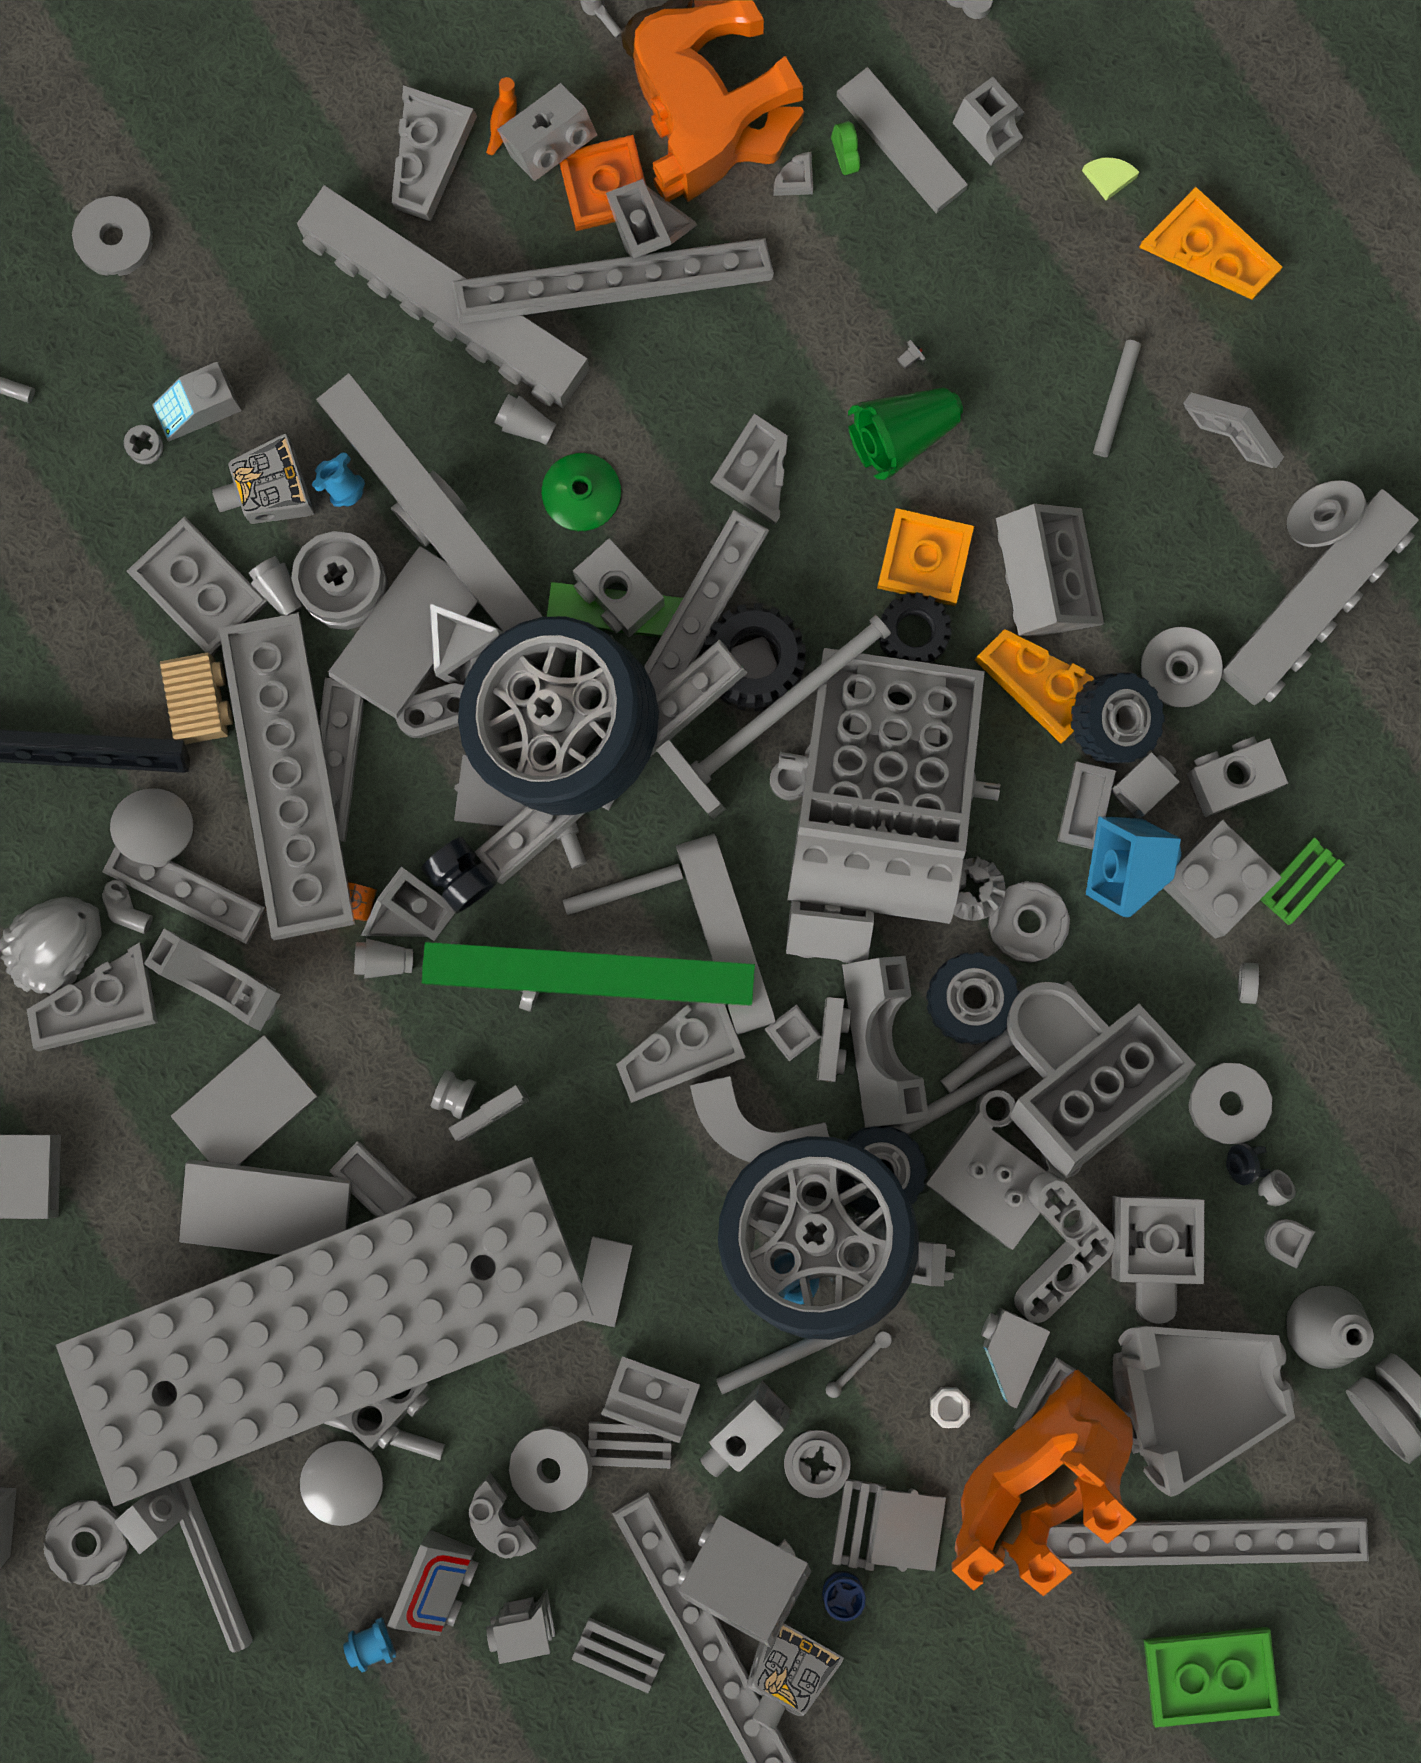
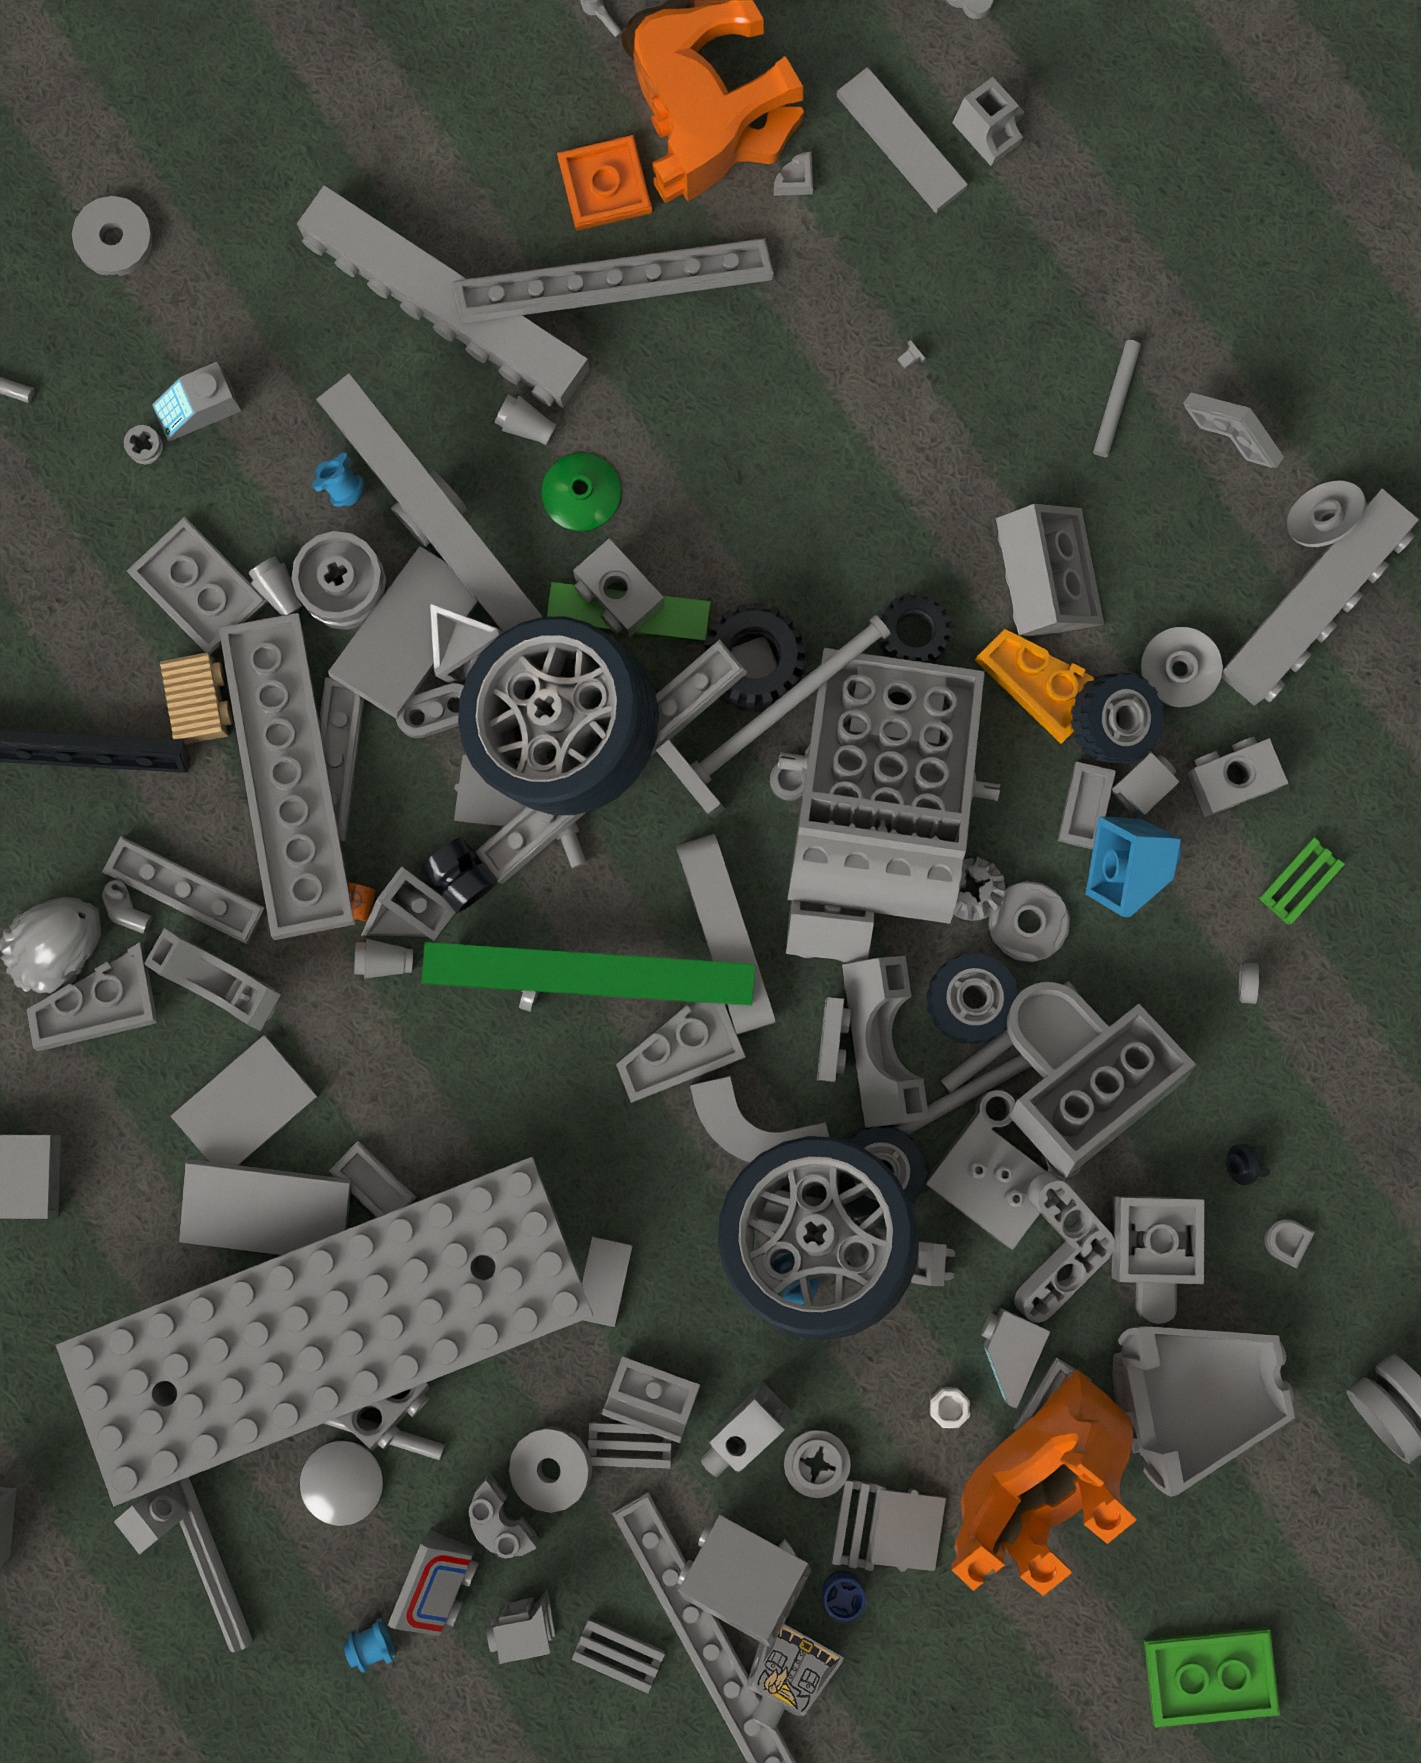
(61, 1546): light grey tile -> none
(151, 826): light grey dish -> none
(266, 484): light grey torso -> none
(430, 146): light grey wing -> none
(453, 1094): light grey wheel -> none
(490, 1112): light grey tile -> none
(502, 112): orange bar -> none
(547, 132): light grey brick -> none
(622, 889): light grey bar -> none
(646, 219): light grey slope -> none
(704, 601): light grey tile -> none
(755, 469): light grey wing -> none
(772, 1362): light grey bar -> none
(792, 1033): light grey tile -> none
(846, 147): bright green tile -> none
(882, 1340): light grey hinge -> none
(901, 427): green cone -> none
(925, 556): light orange plate -> none
(1110, 175): yellowish green tile -> none
(1212, 246): light orange wing -> none
(1215, 1542): light grey tile -> none
(1220, 879): light grey brick -> none
(1254, 1109): light grey tile -> none
(1276, 1188): light grey hinge -> none
(1328, 1327): light grey cone -> none

